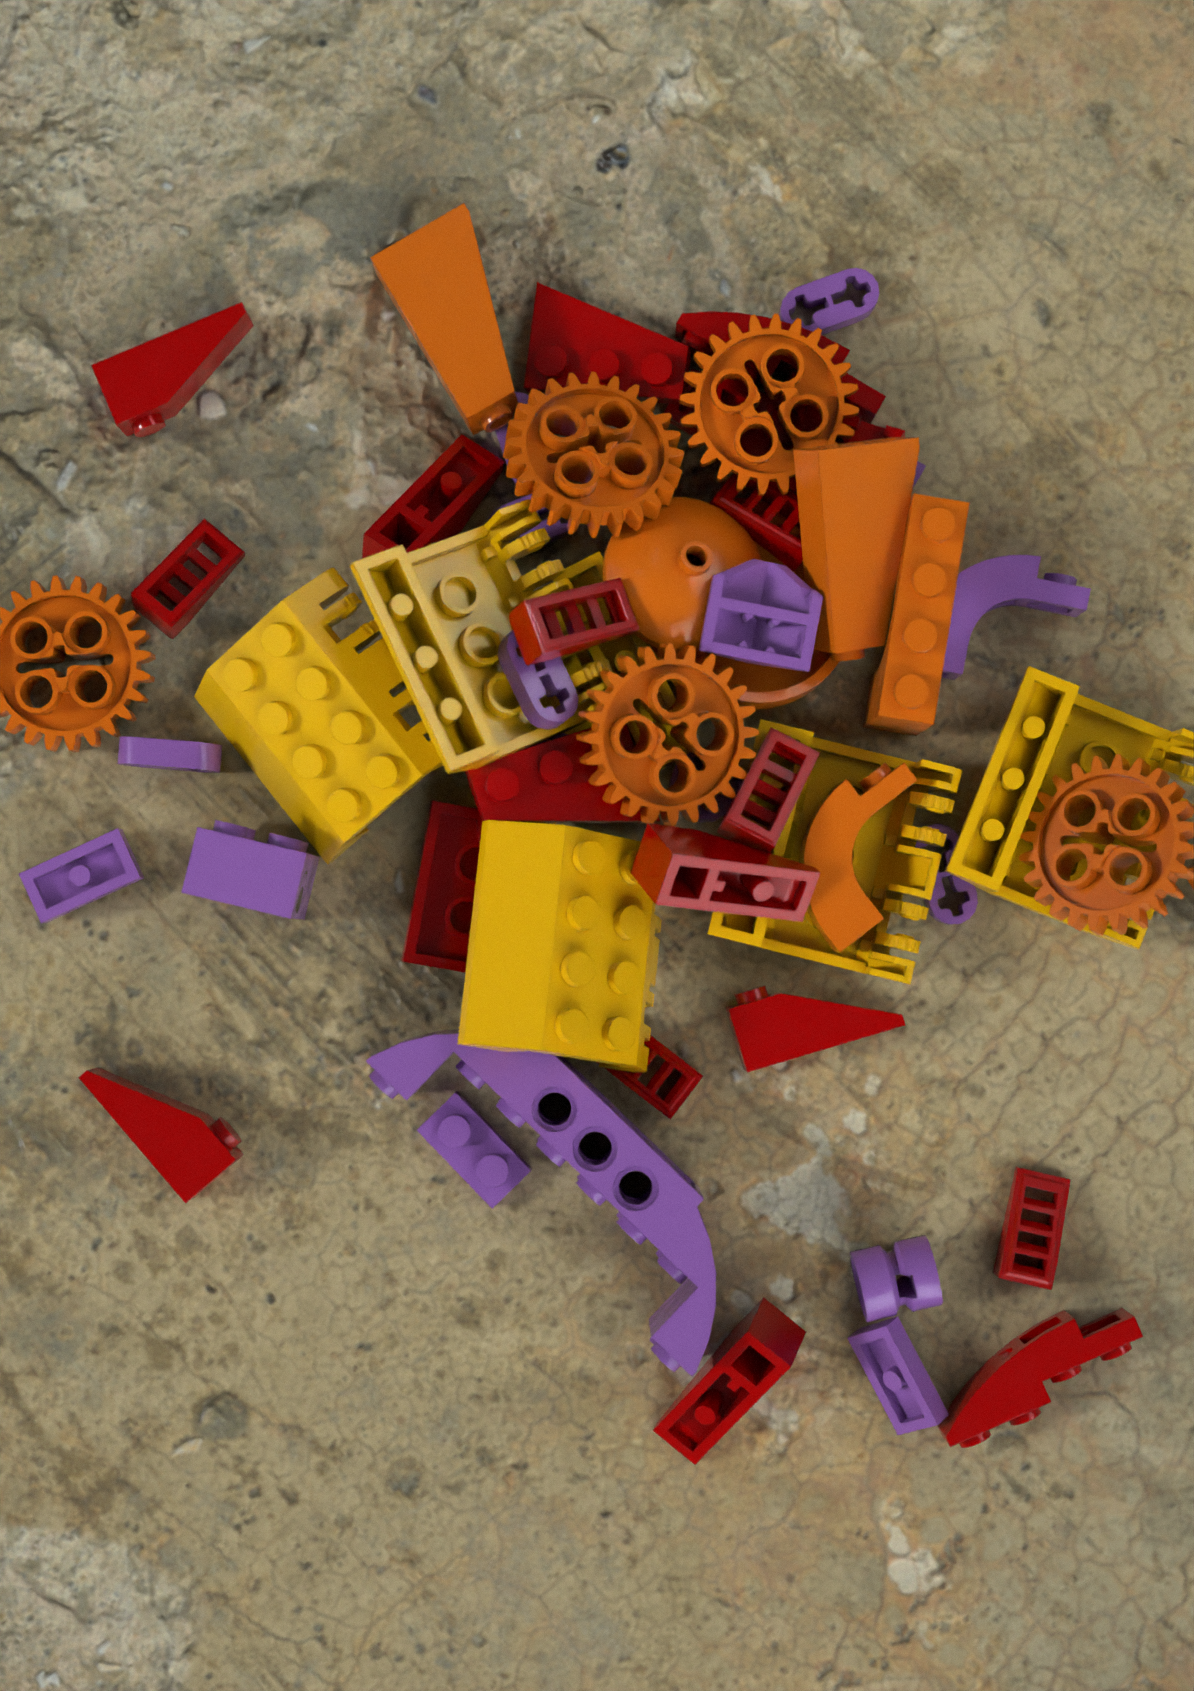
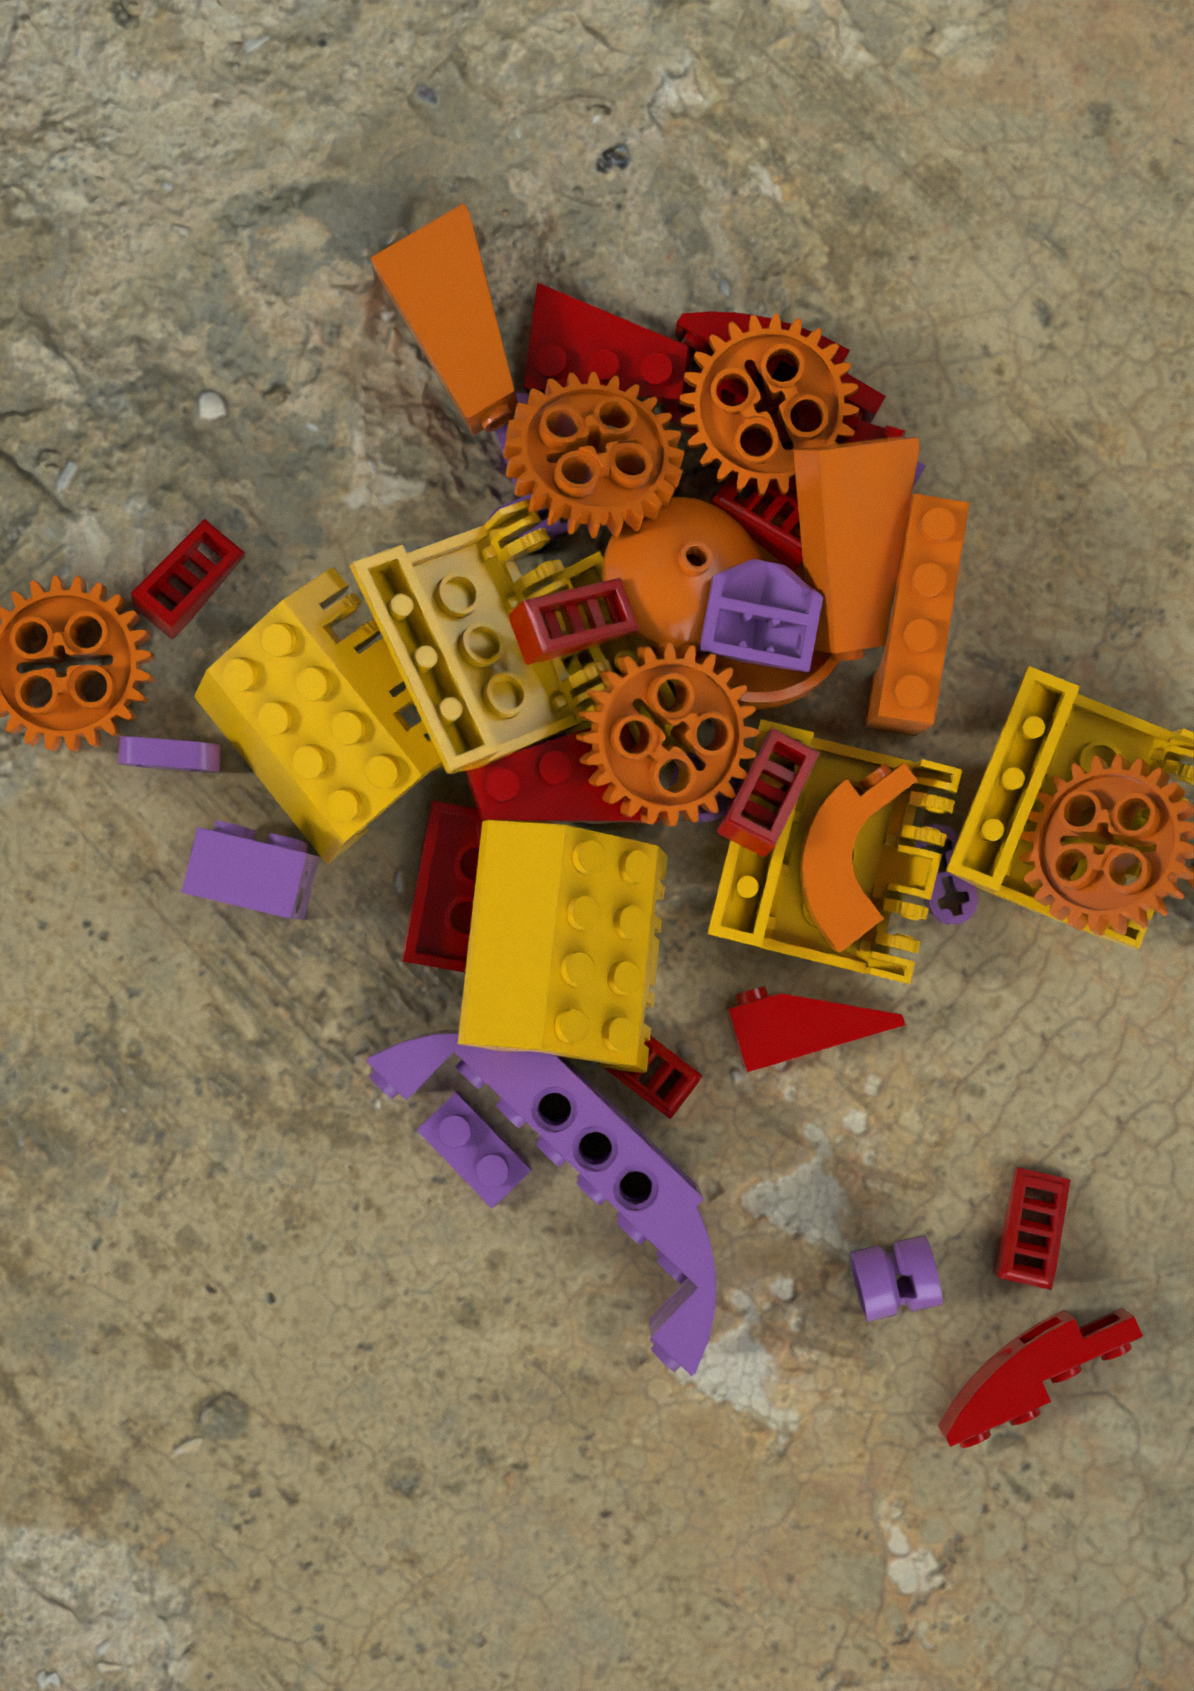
(81, 875): medium lavender plate -> none
(164, 373): red slope -> none
(174, 1137): red slope -> none
(437, 501): red slope -> none
(535, 681): medium lavender beam -> none
(720, 875): red slope -> none
(731, 1381): red slope -> none
(824, 292): medium lavender beam -> none
(898, 1376): medium lavender plate -> none
(1004, 583): medium lavender arch -> none

